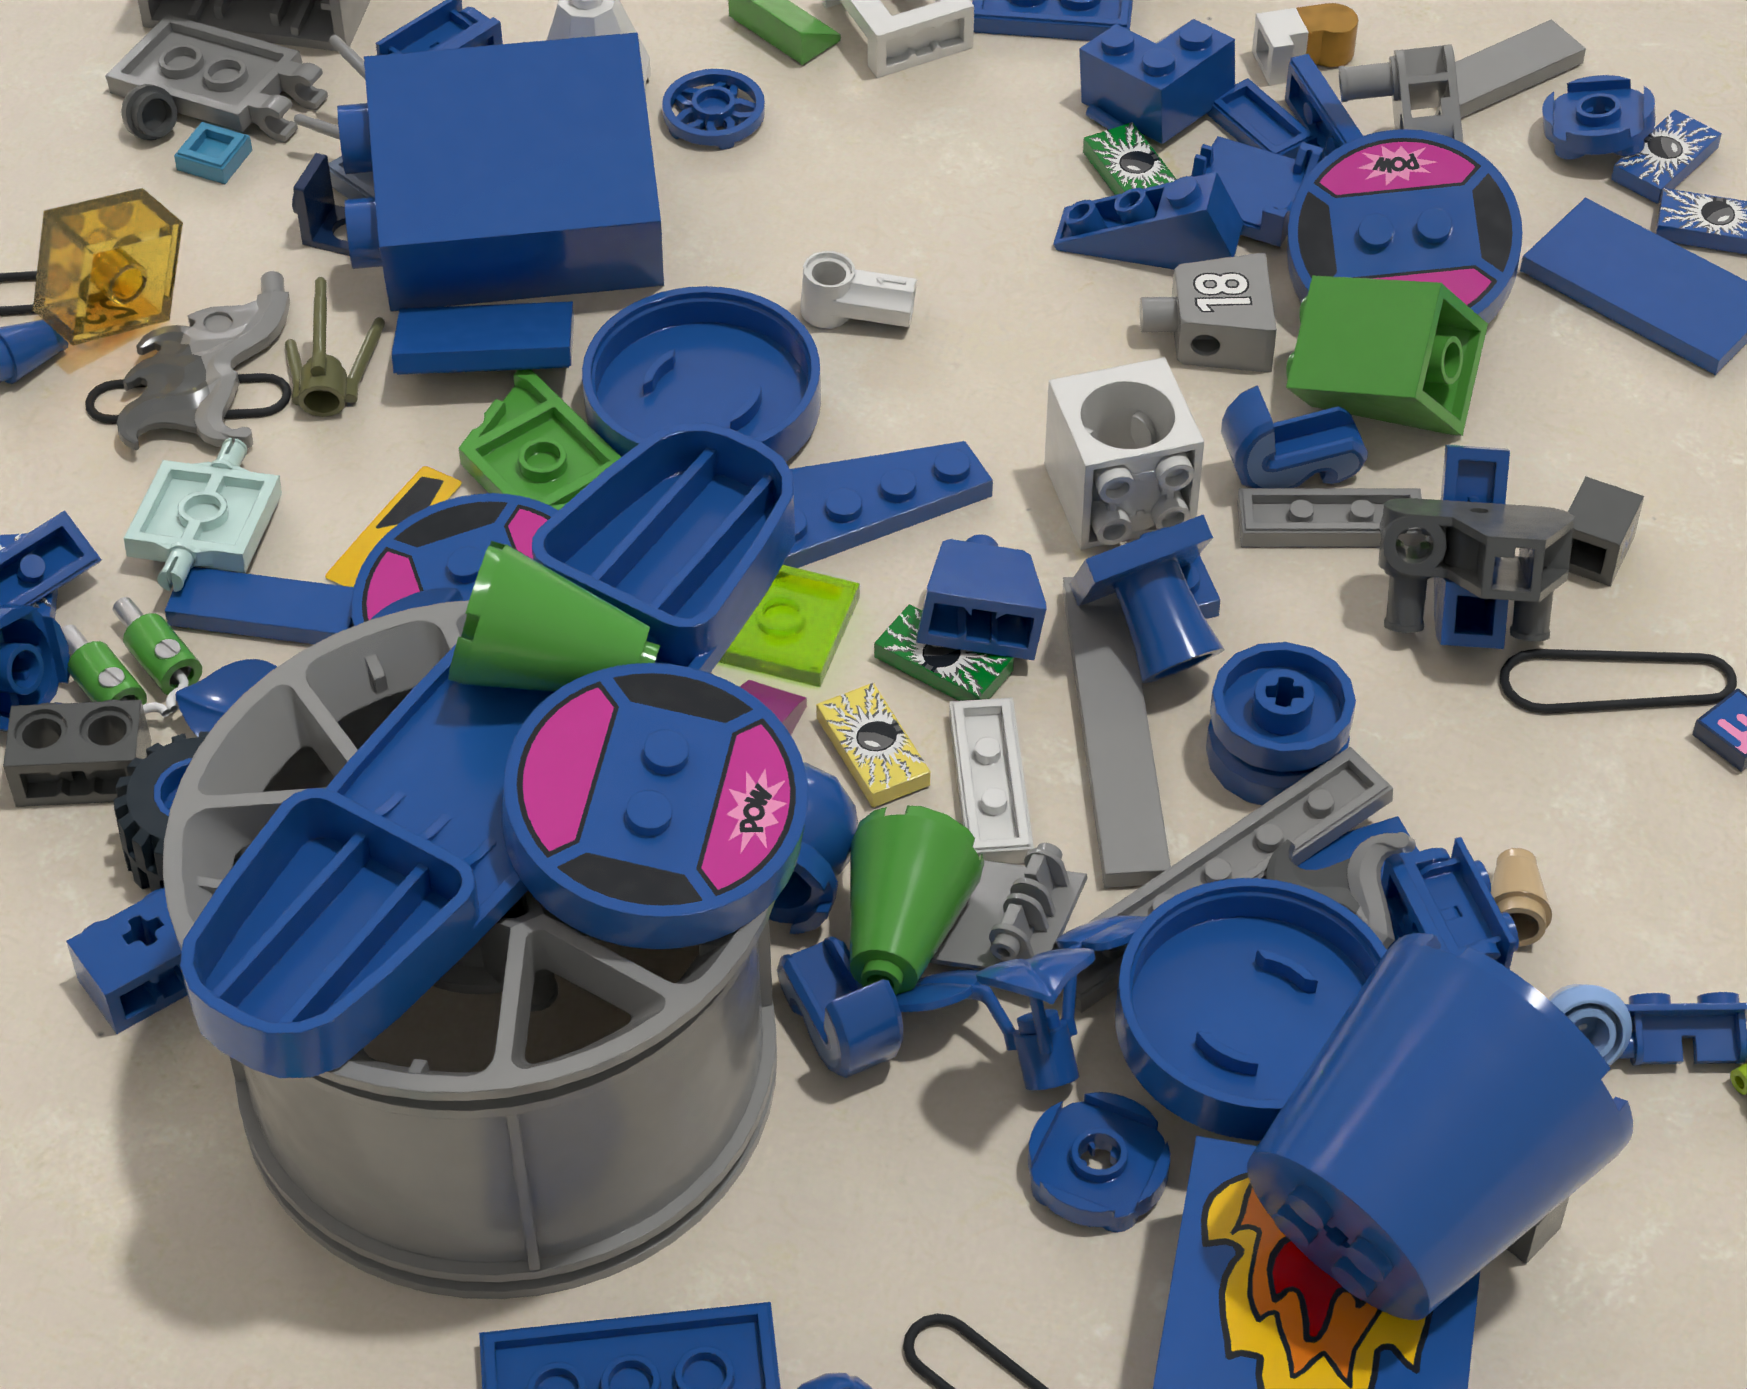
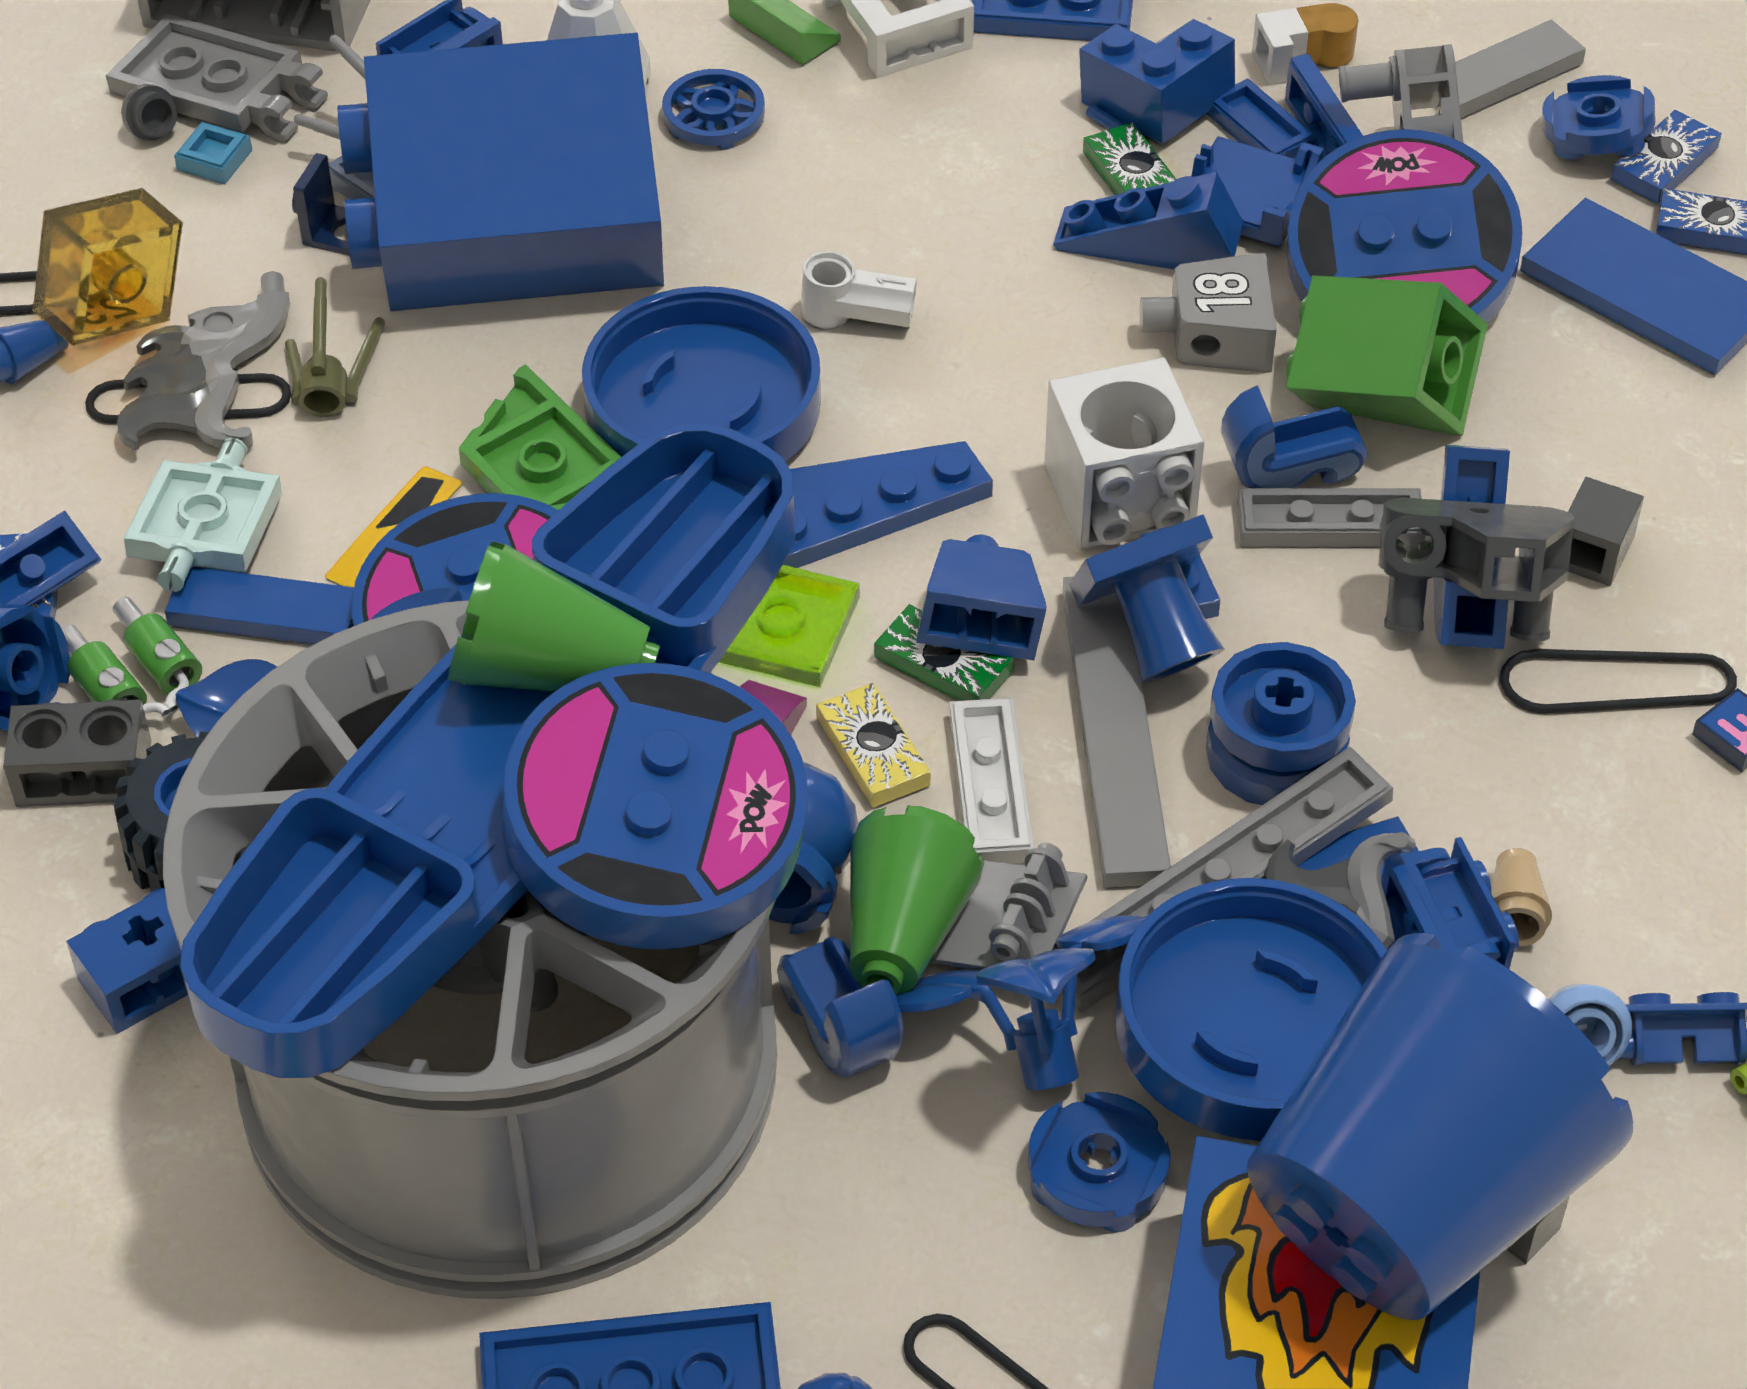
(483, 338): blue tile -> none

